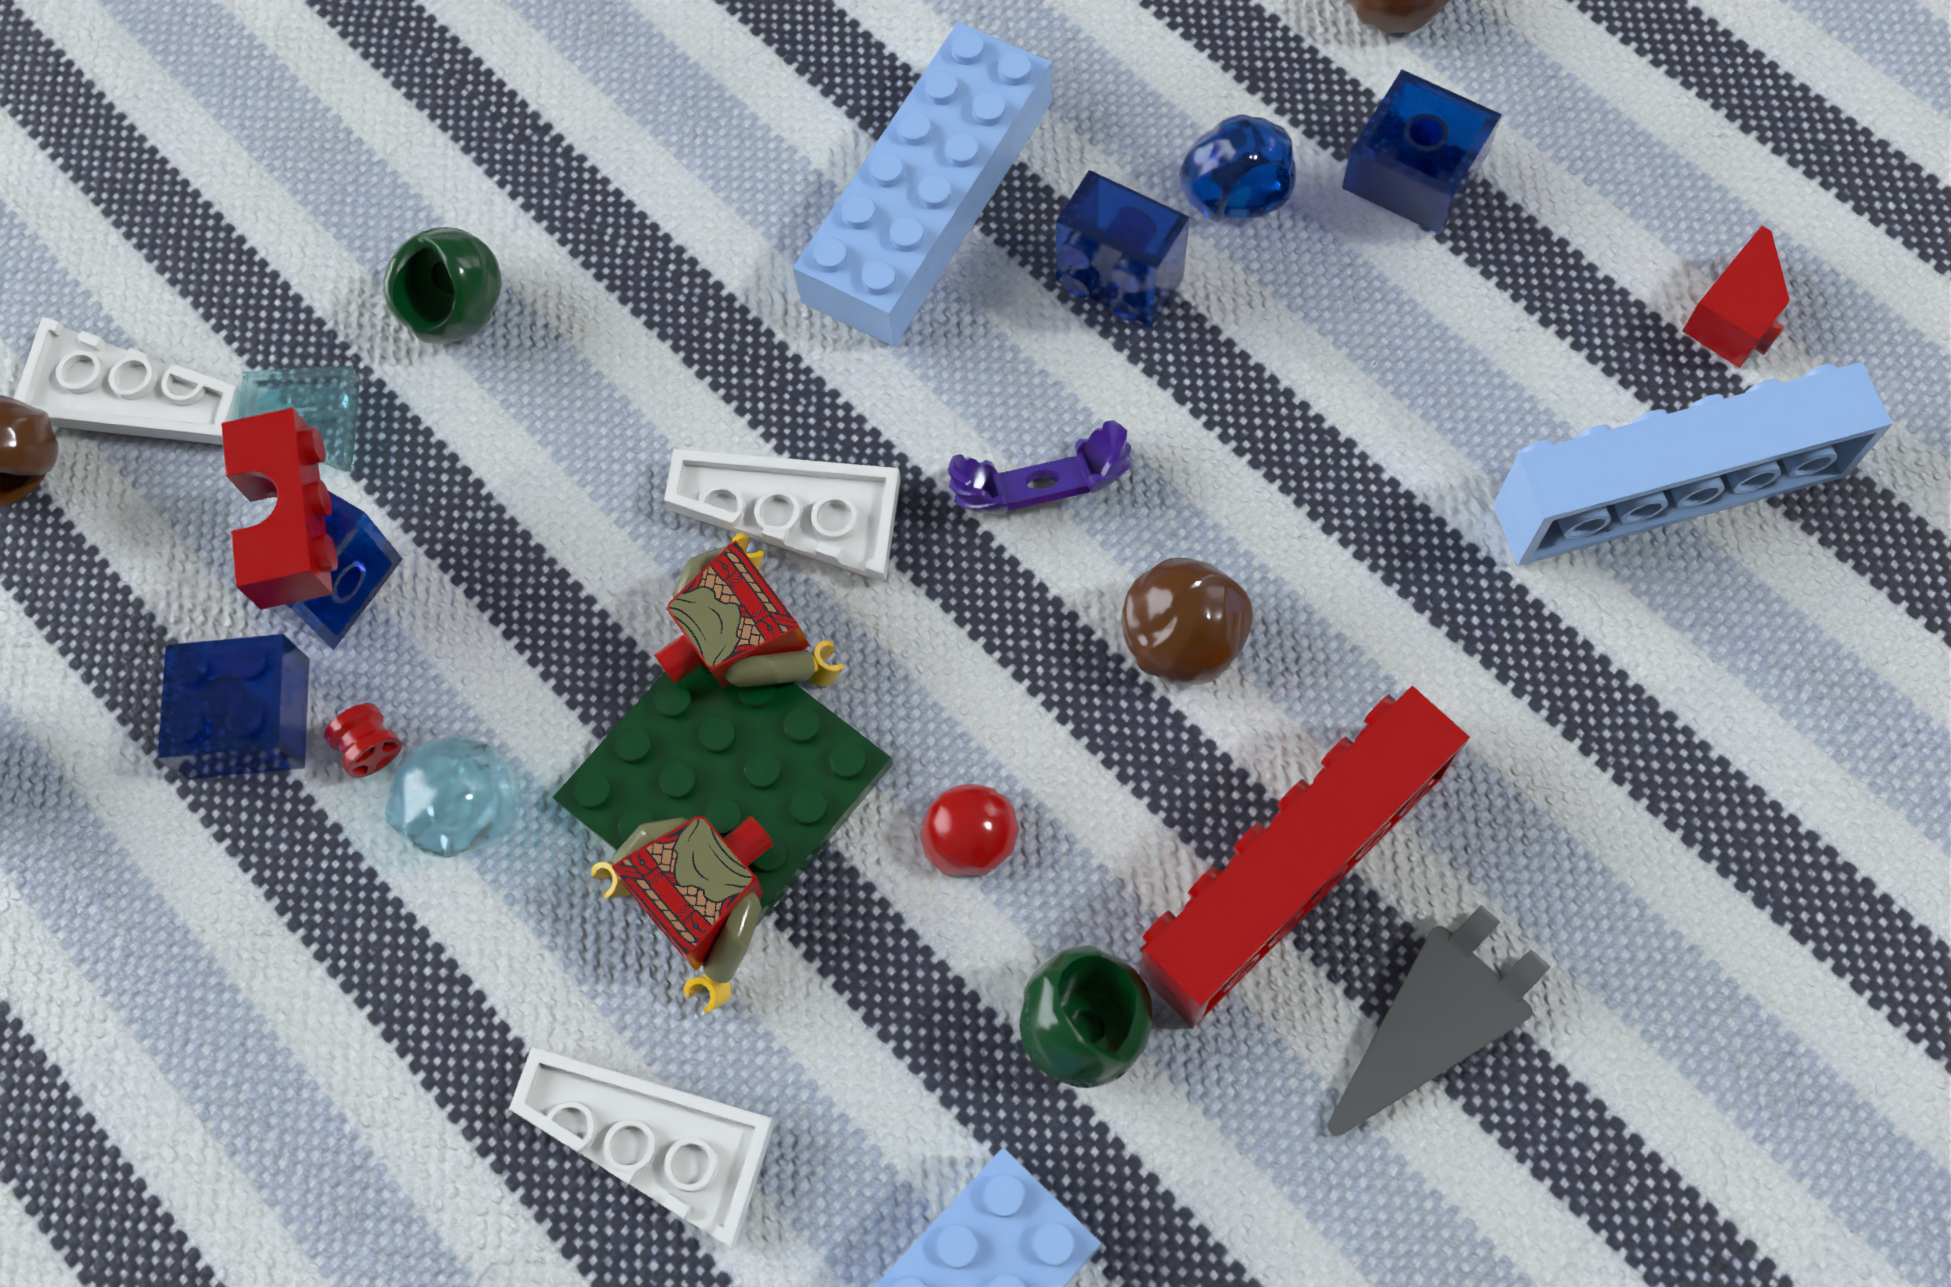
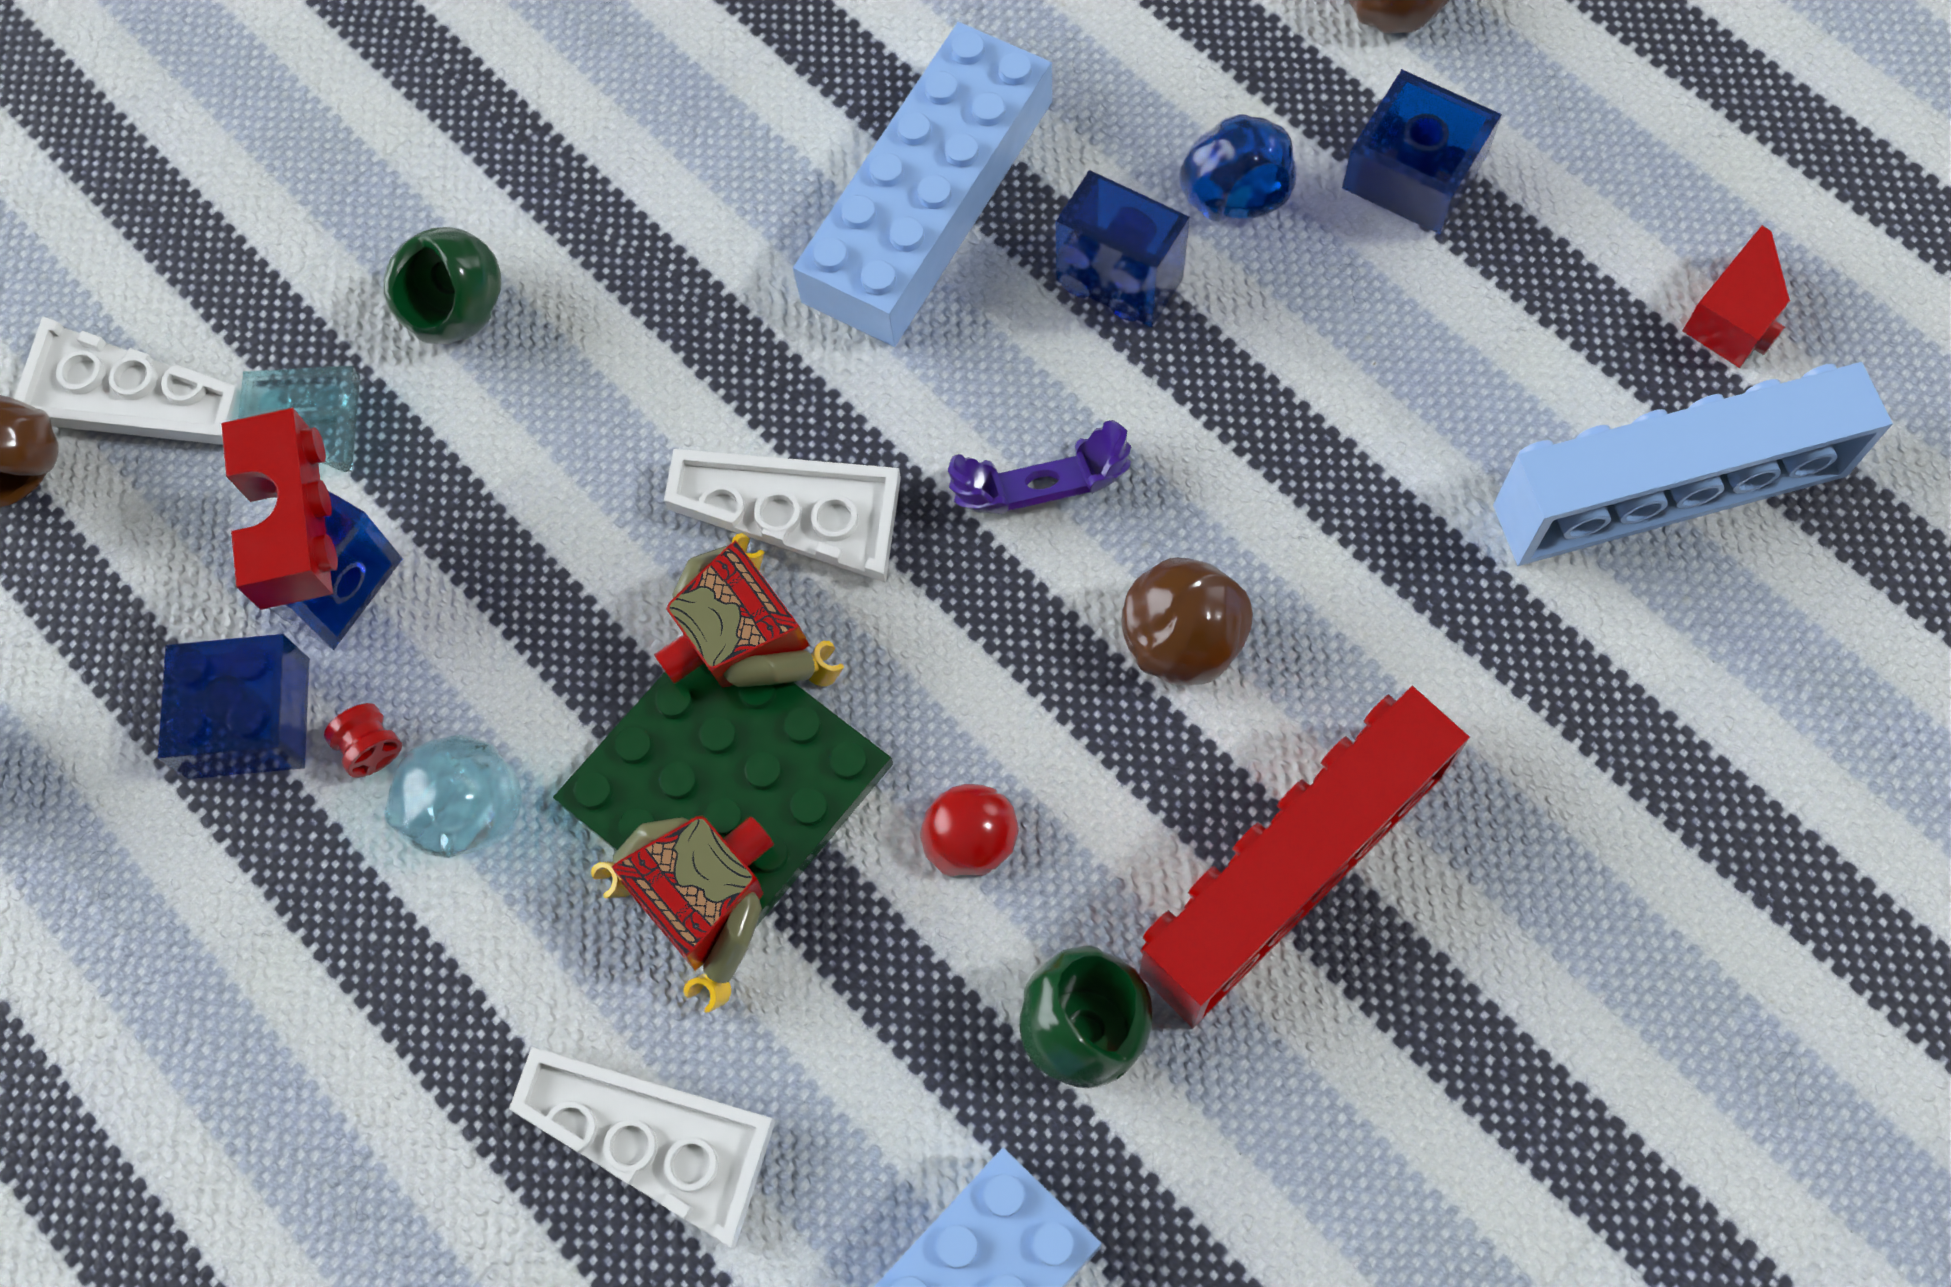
(1438, 1018): dark grey flag -> none

